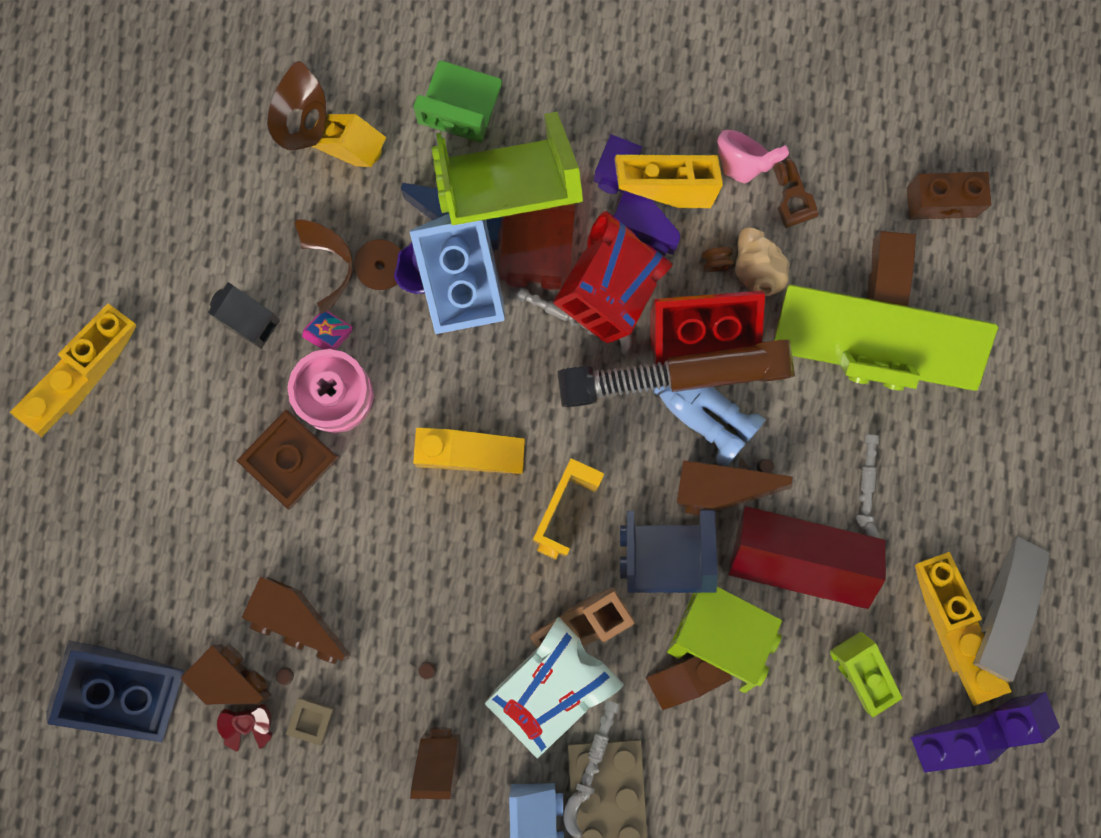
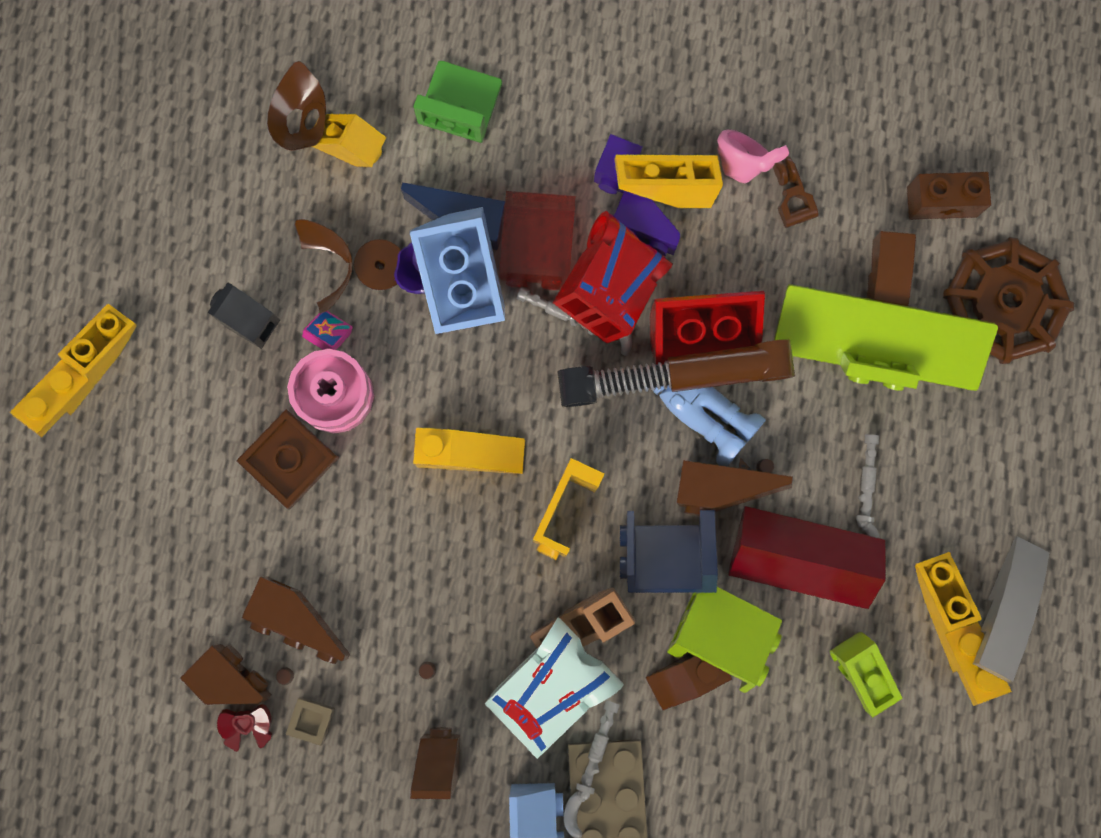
(113, 693): dark blue slope -> none
(508, 178): lime panel -> none
(718, 259): reddish brown bush -> none
(761, 263): tan head -> none
(986, 735): dark purple arch -> none
(1027, 293): none -> reddish brown plate

